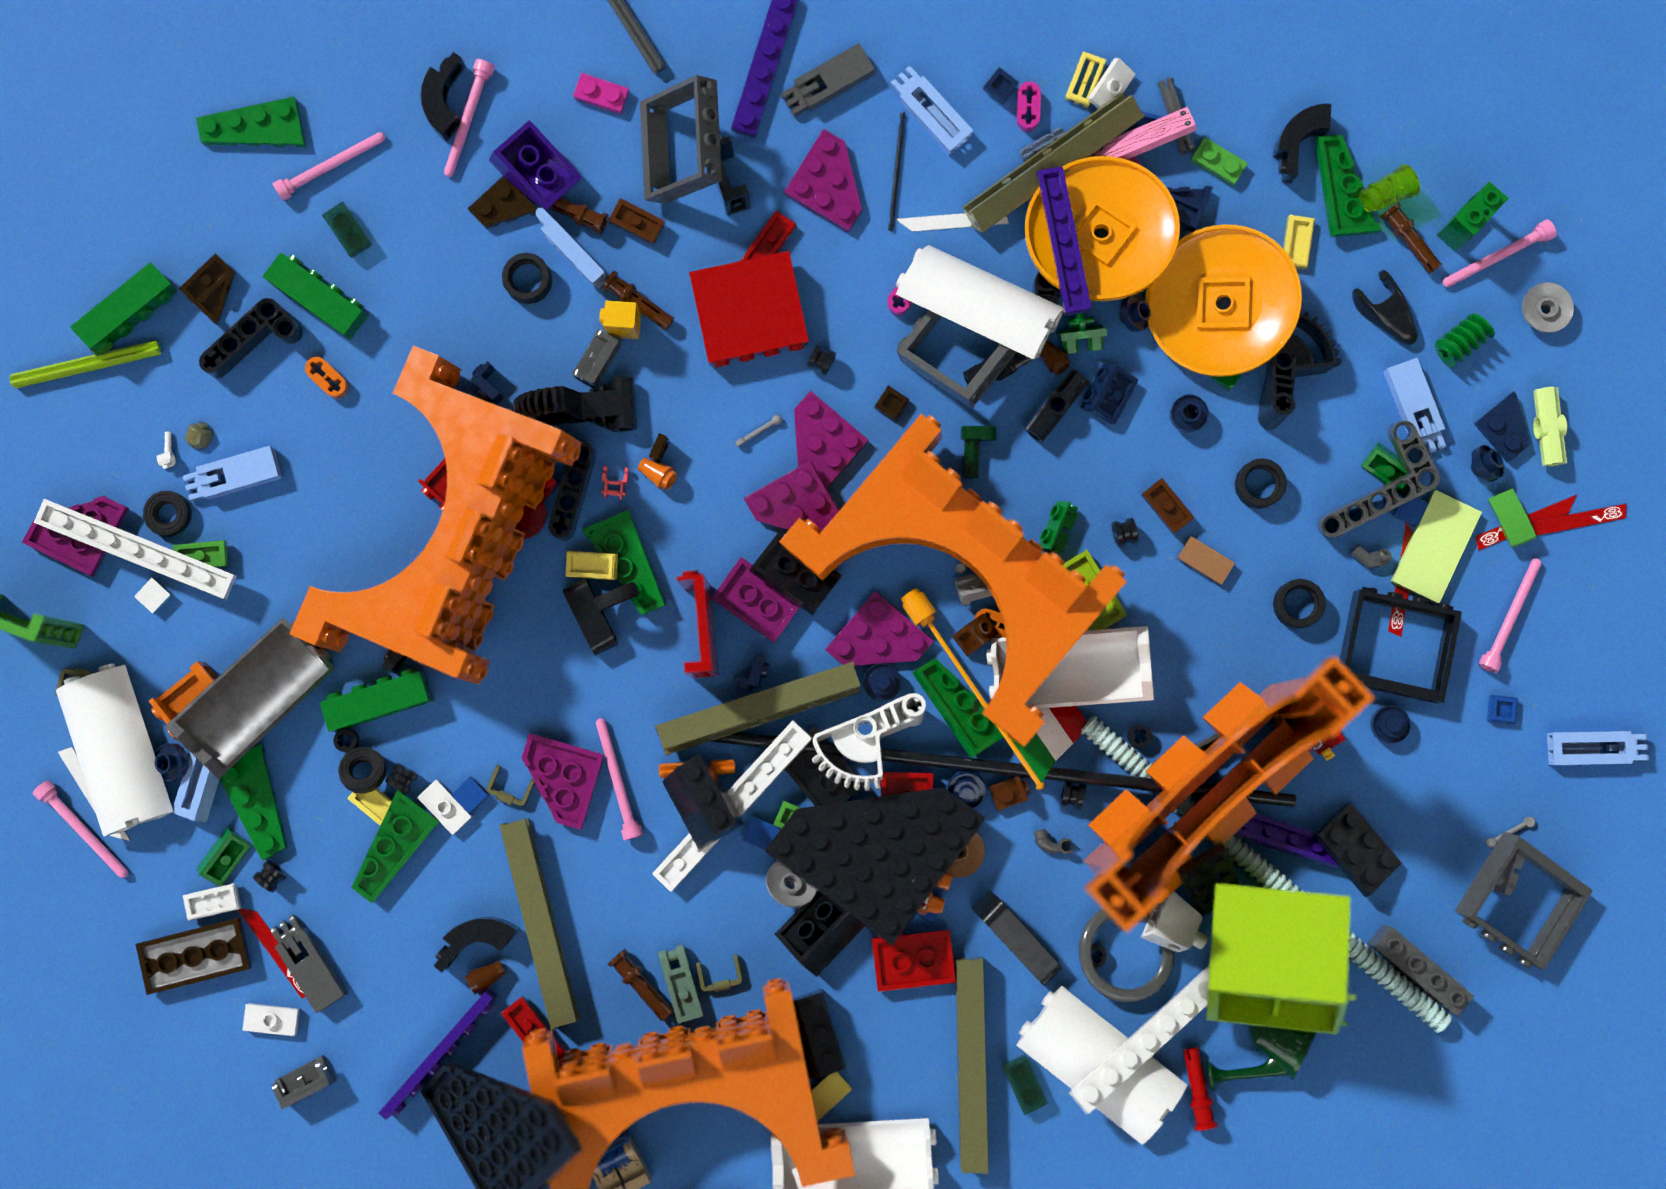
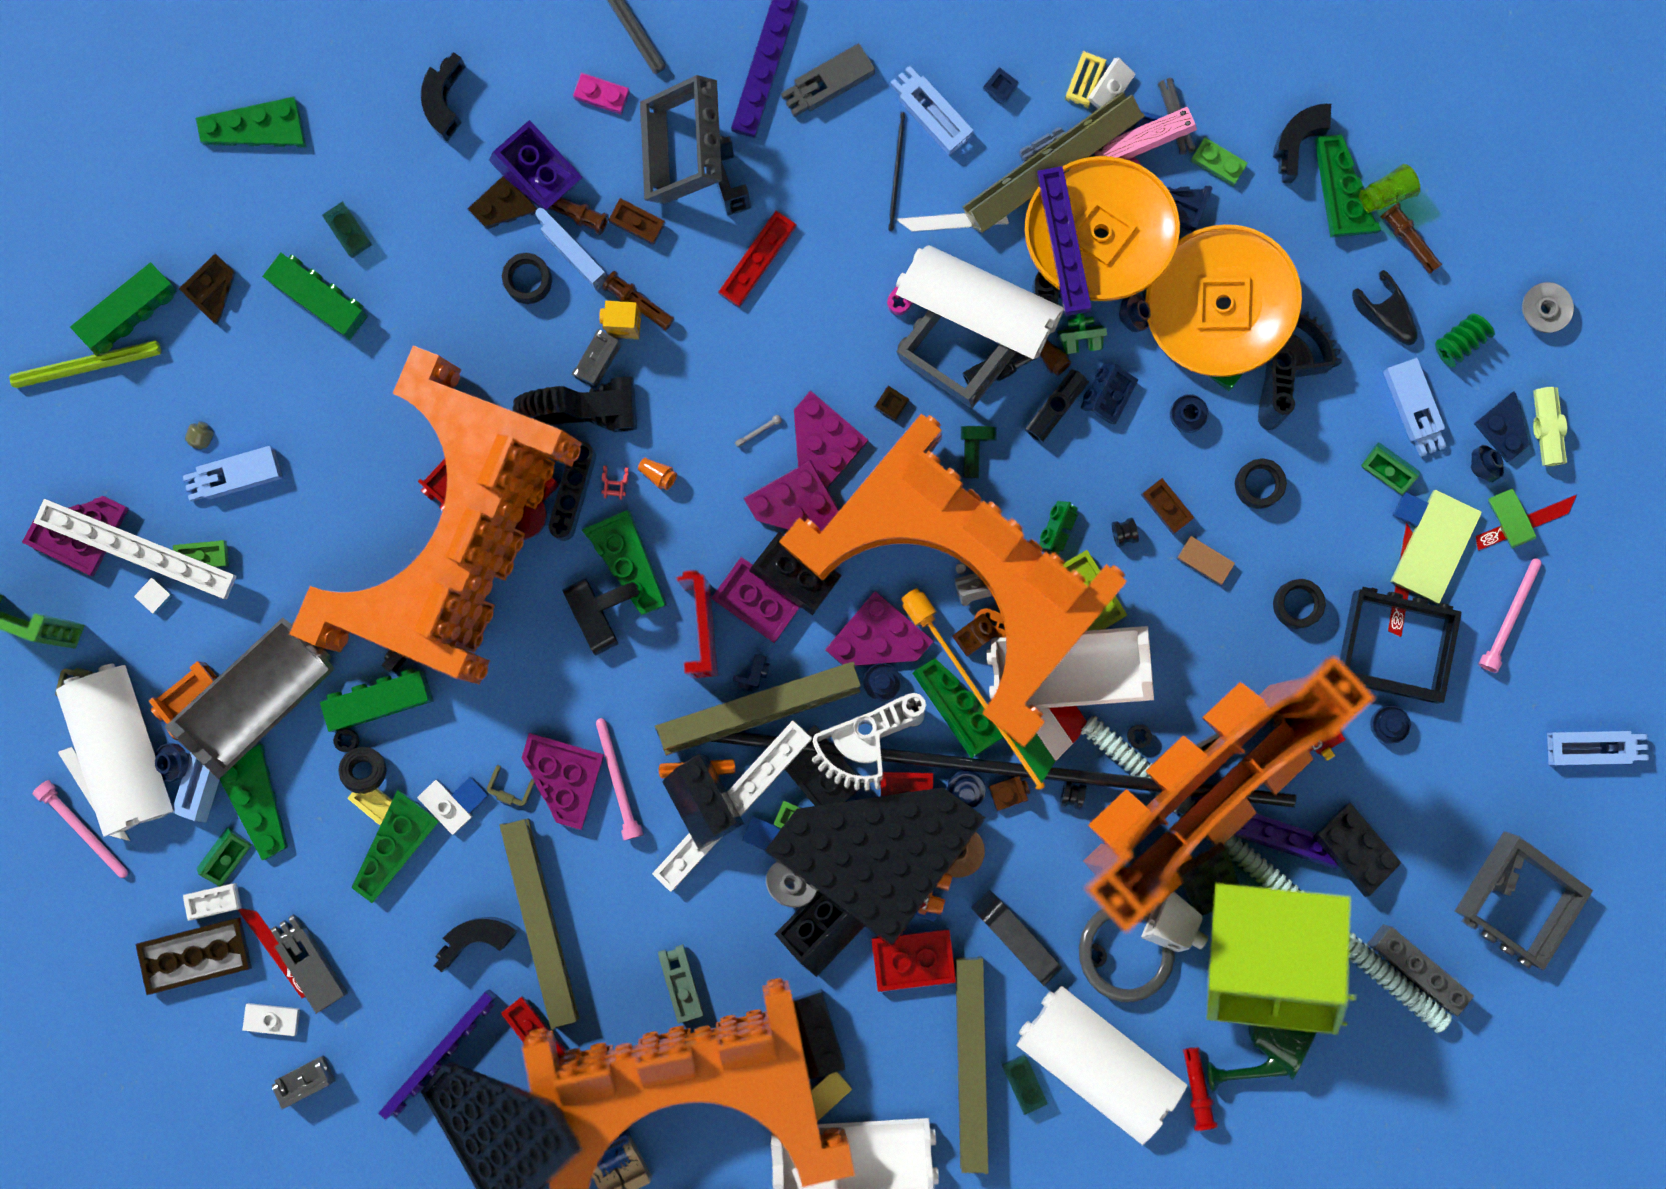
(155, 502): black tyre -> none
(167, 459): white hand -> none
(246, 342): black beam -> none
(270, 876): black wheel -> none
(286, 187): bright pink piece -> none
(331, 373): orange beam -> none
(401, 778): black wheel -> none
(483, 71): bright pink piece -> none
(484, 977): reddish brown cone -> none
(485, 390): dark blue bracket -> none
(591, 565): light yellow tile -> none
(633, 975): reddish brown pin -> none
(659, 448): dark brown tile -> none
(720, 985): olive piece -> none
(749, 309): red panel -> none
(821, 359): black wheel -> none
(827, 182): magenta plate -> none
(1034, 106): dark pink beam -> none
(1047, 845): dark grey arm -> none
(1143, 1044): white plate -> none
(1298, 240): light yellow tile -> none
(1373, 559): dark grey arm -> none
(1388, 491): dark grey beam -> none
(1472, 216): green window -> none
(1502, 709): blue tile -> none
(1527, 822): light grey hinge -> none
(1544, 232): bright pink piece -> none
(1579, 519): red sticker -> none

